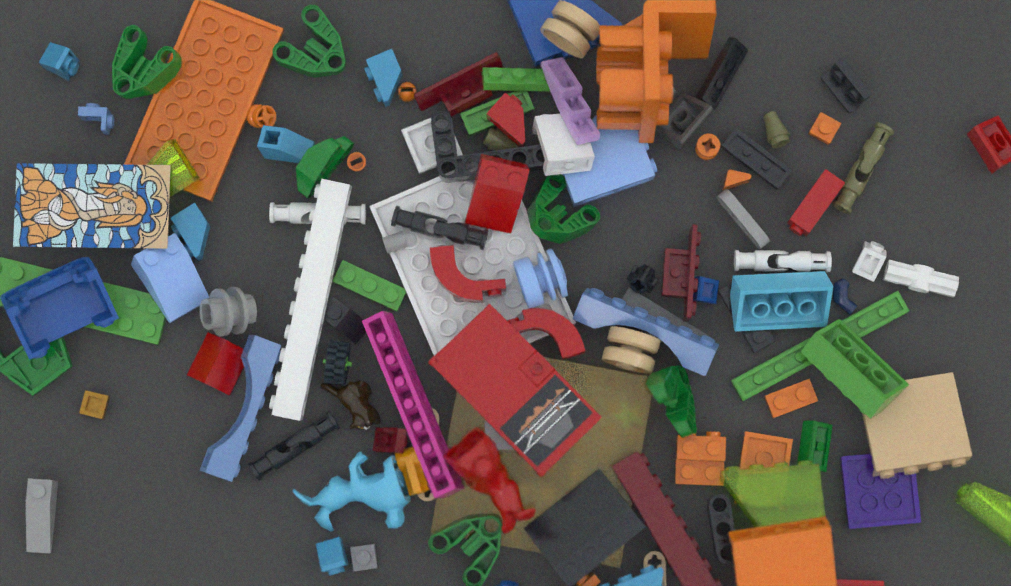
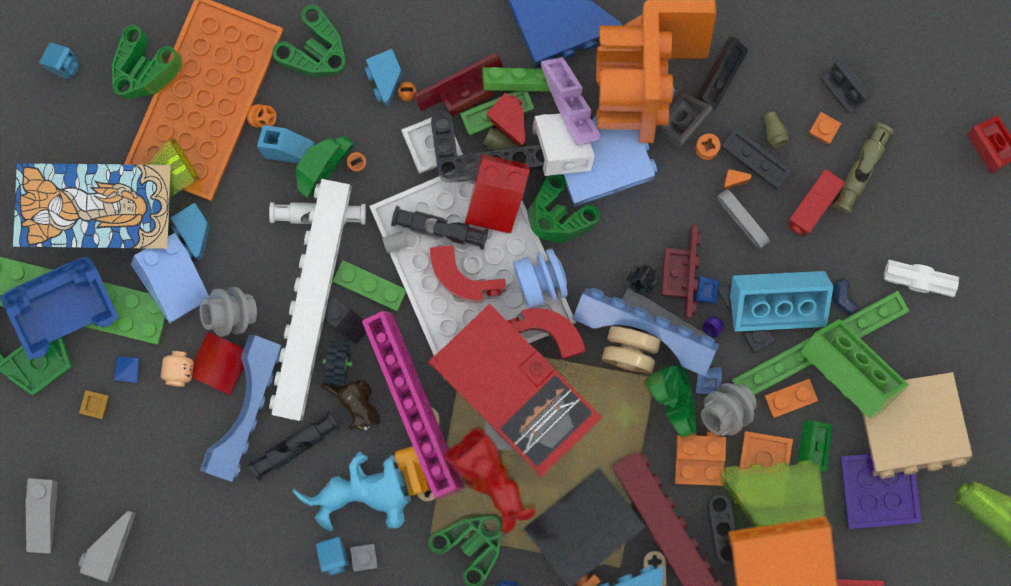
(94, 112): medium blue bracket -> none
(105, 553): none -> light grey slope
(127, 369): none -> blue slope
(177, 369): none -> light nougat head
(390, 440): dark red plate -> none
(570, 29): tan wheel -> none
(710, 330): none -> dark purple hinge
(710, 382): none -> medium blue slope
(728, 409): none -> light grey piece
(800, 261): white piece -> none
(870, 260): white bracket -> none

